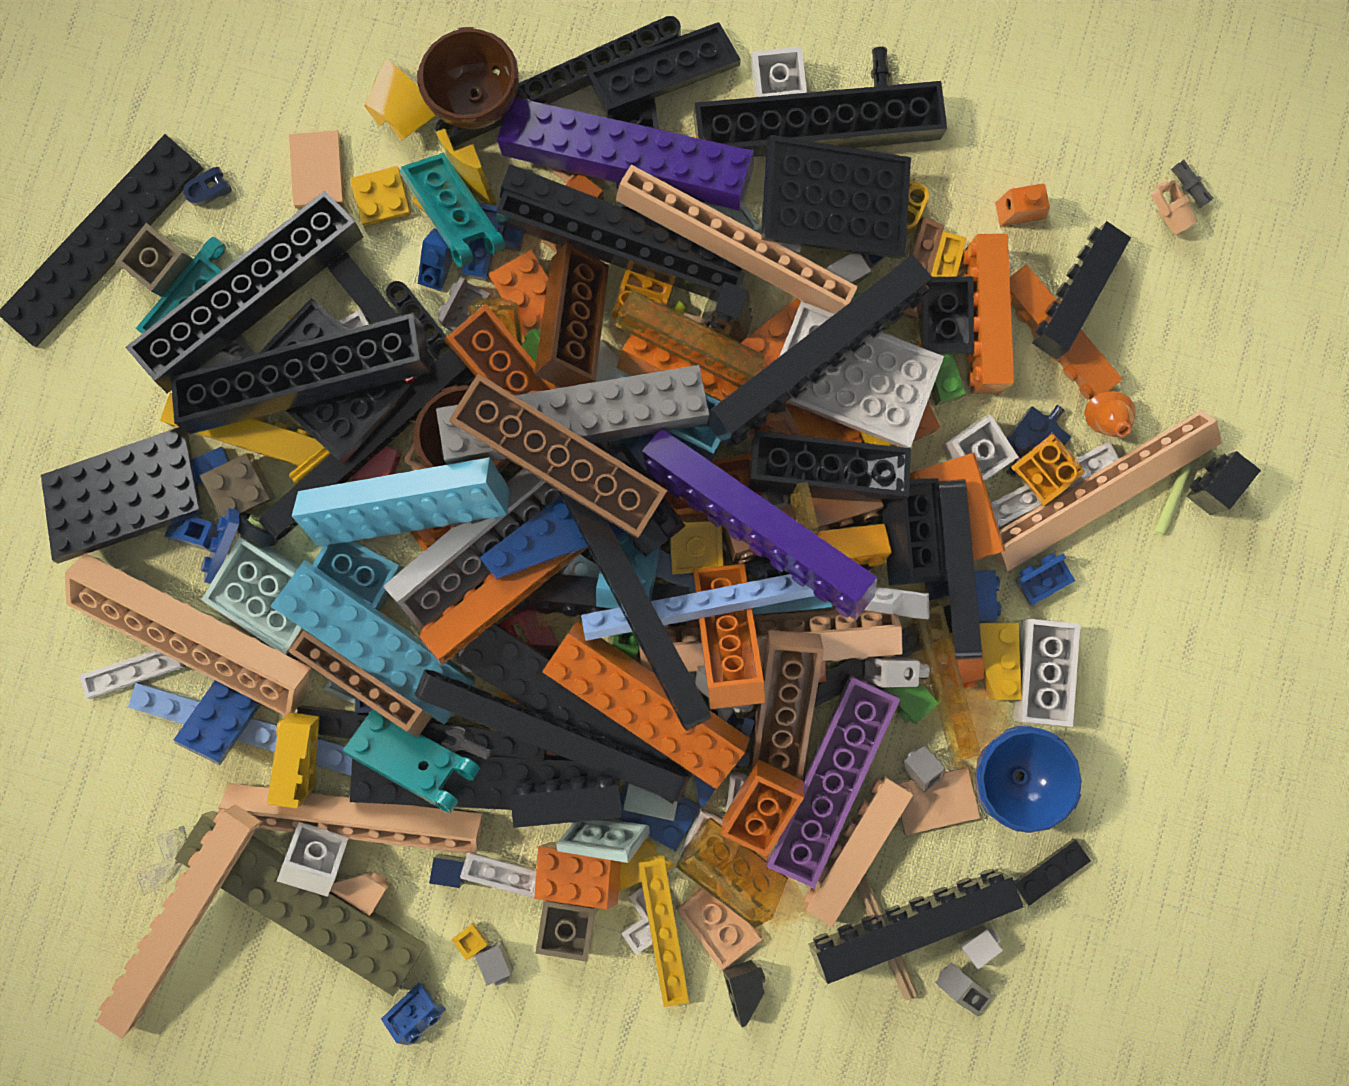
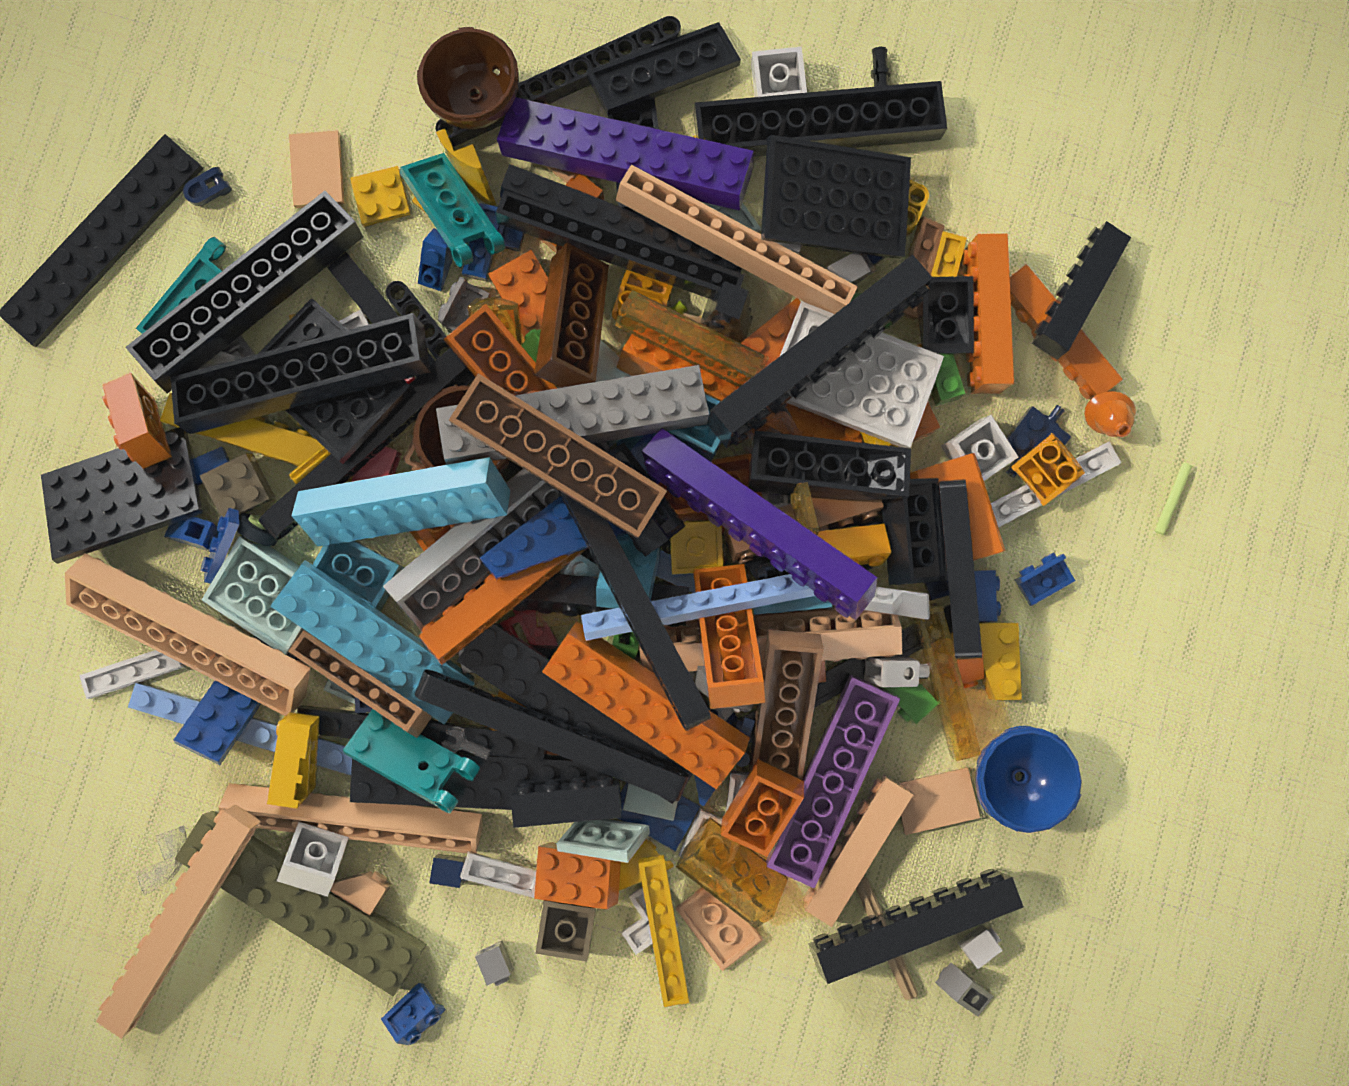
(136, 421): none -> orange brick
(154, 260): dark tan brick -> none
(397, 102): yellow slope -> none
(470, 941): yellow plate -> none
(744, 989): pearl dark grey slope -> none
(923, 768): light grey brick -> none
(1026, 203): orange torso -> none
(1048, 672): white brick -> none
(1051, 871): black plate -> none
(1108, 488): light nougat brick -> none
(1177, 214): light nougat piece -> none
(1192, 183): dark grey pin -> none
(1222, 482): black brick -> none

